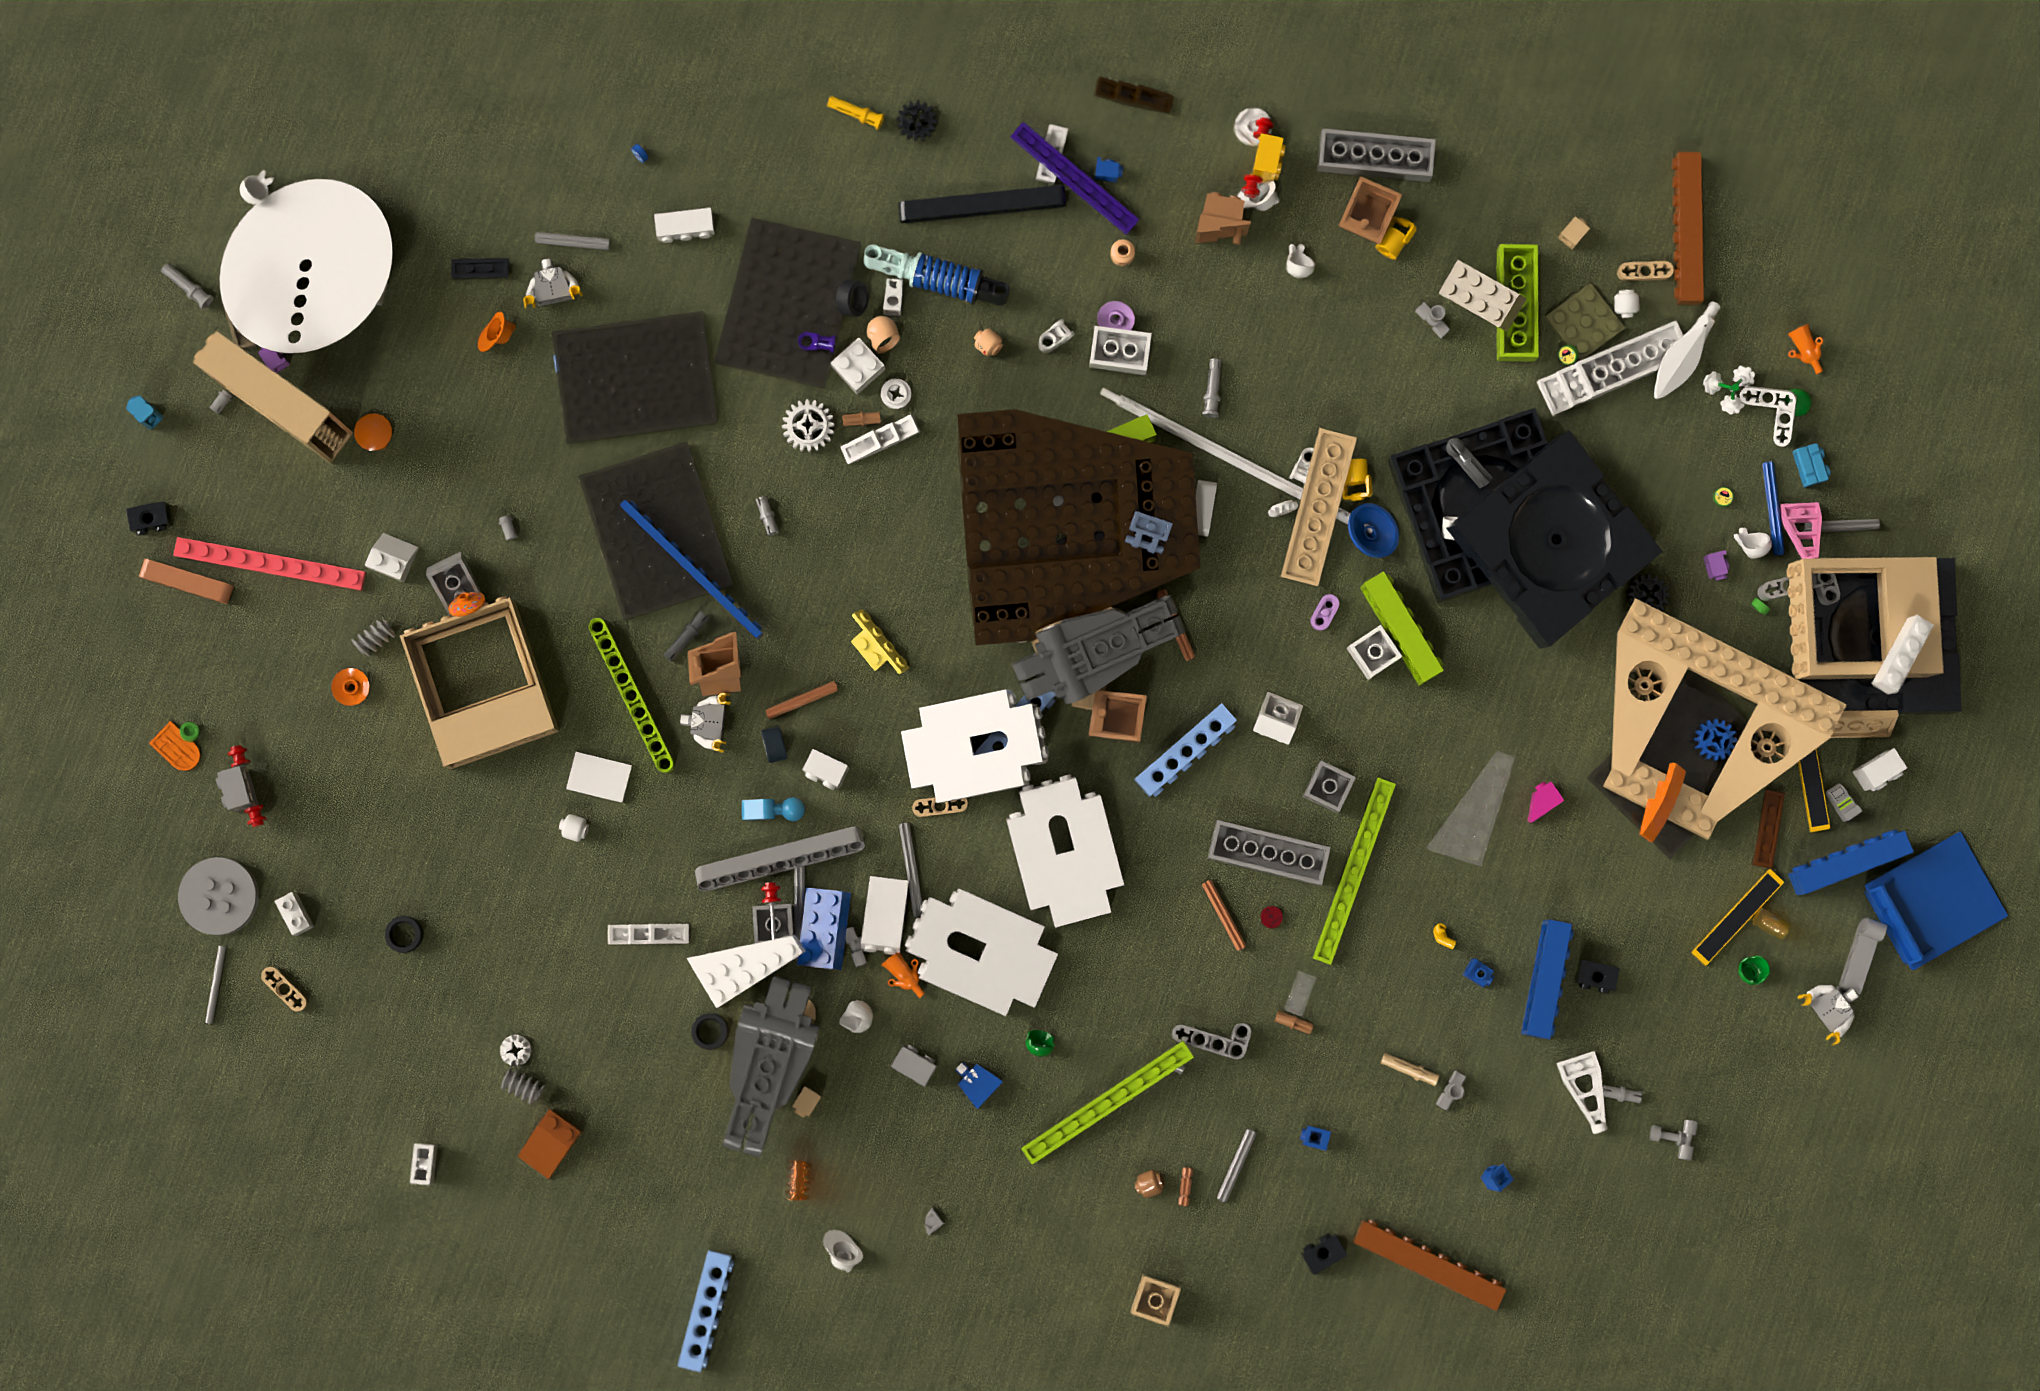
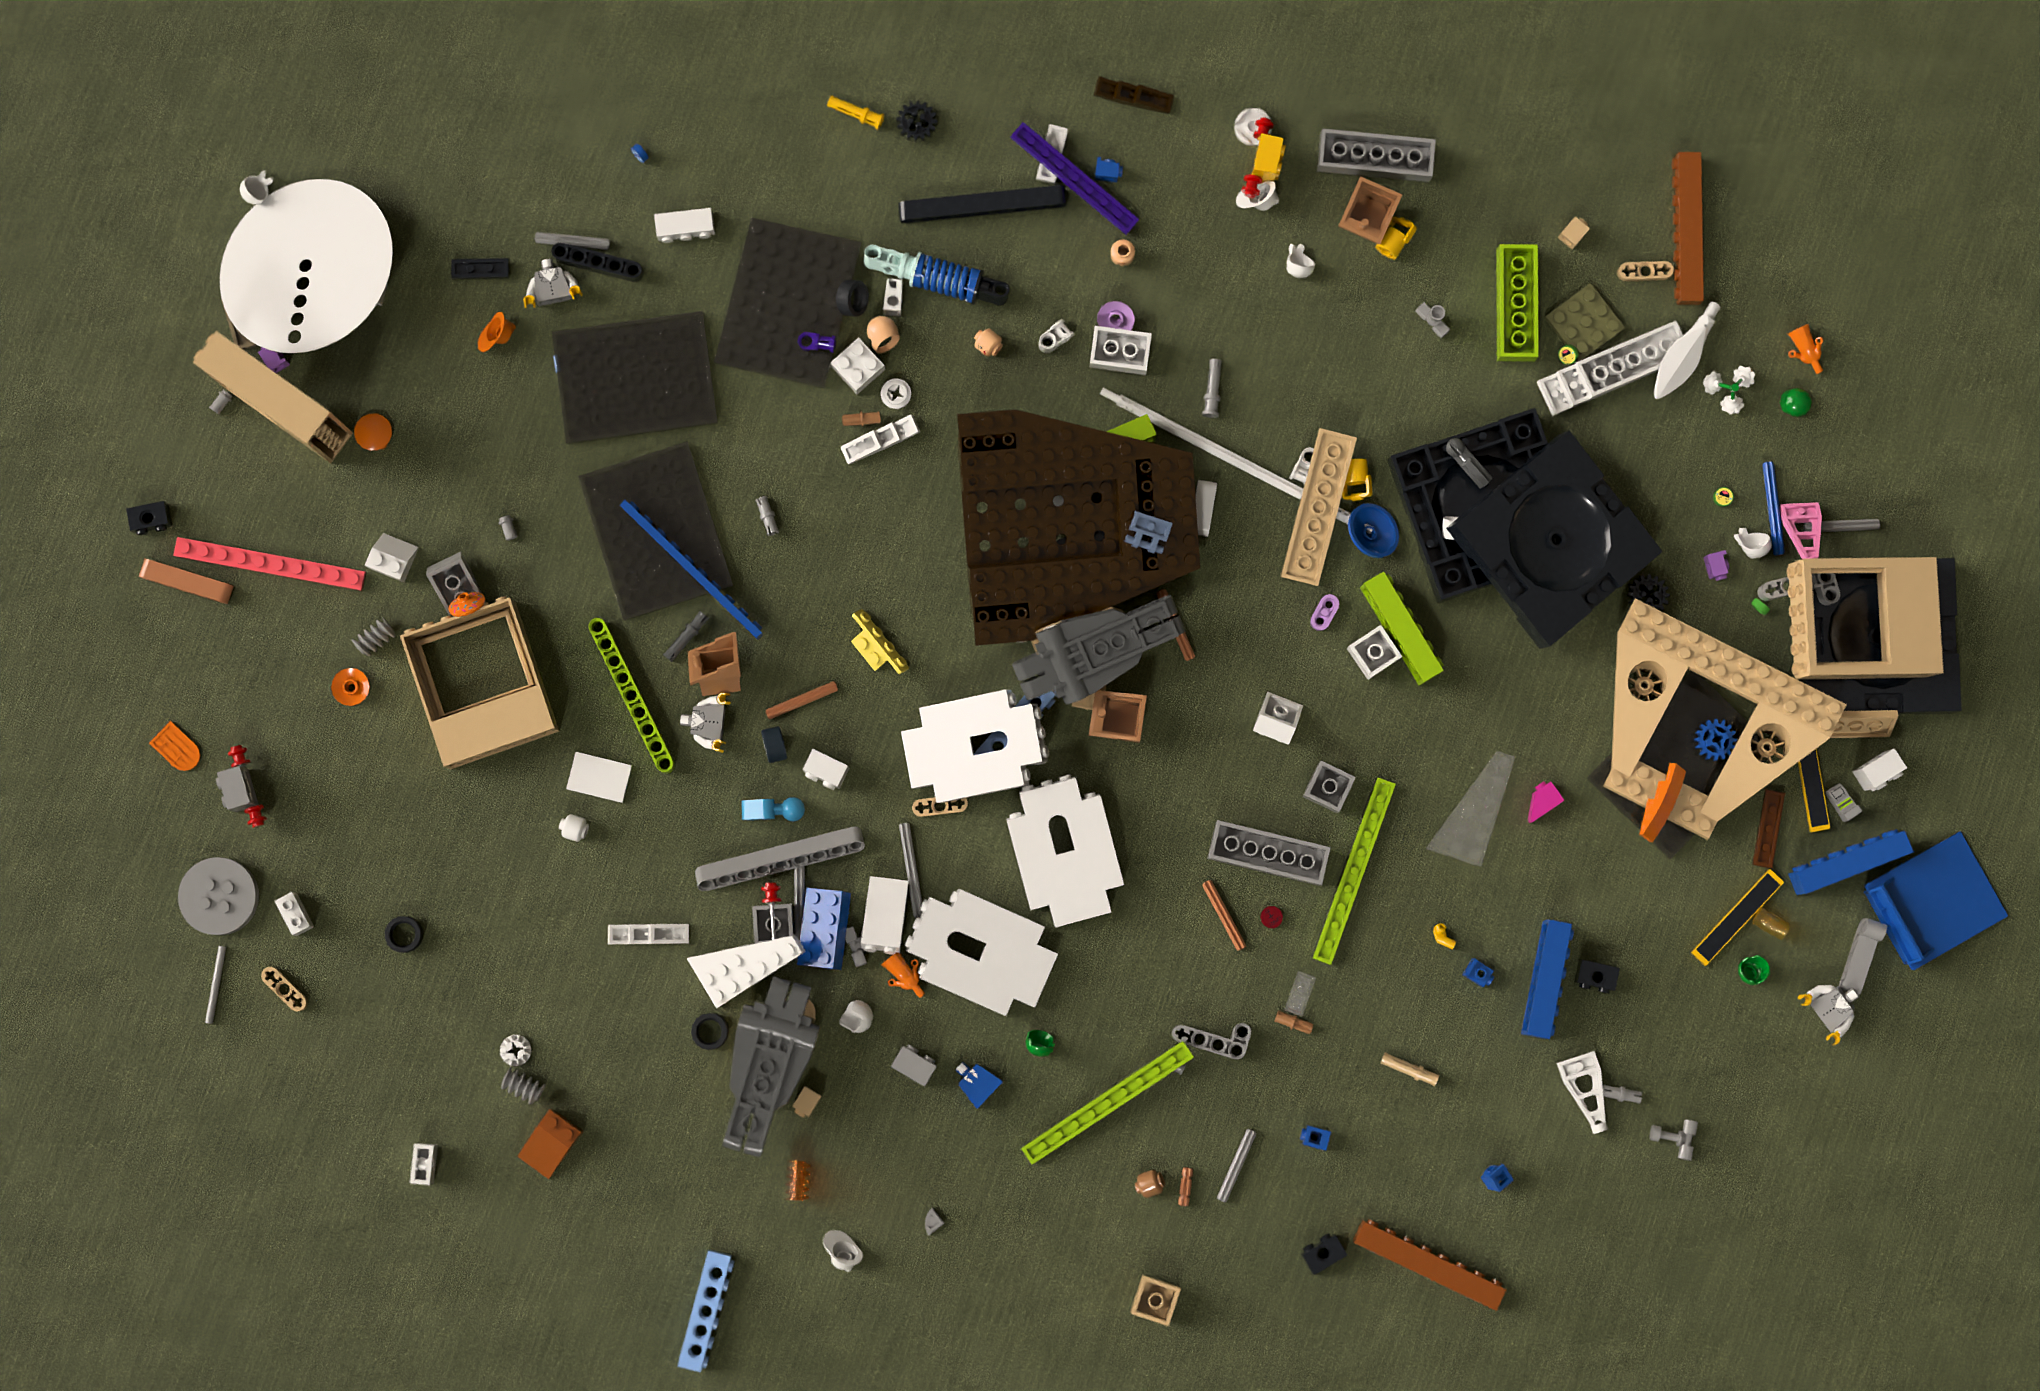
(144, 412): dark azure brick -> none
(189, 731): bright green tile -> none
(193, 290): light grey pin -> none
(590, 256): none -> black beam
(800, 425): white gear -> none
(1218, 715): light blue brick -> none
(1222, 219): medium nougat piece -> none
(1283, 508): white gear -> none
(1452, 1091): light grey bar -> none
(1482, 295): brick -> none
(1626, 303): white head -> none
(1781, 408): white beam -> none
(1811, 465): dark azure brick -> none
(1902, 654): white brick -> none

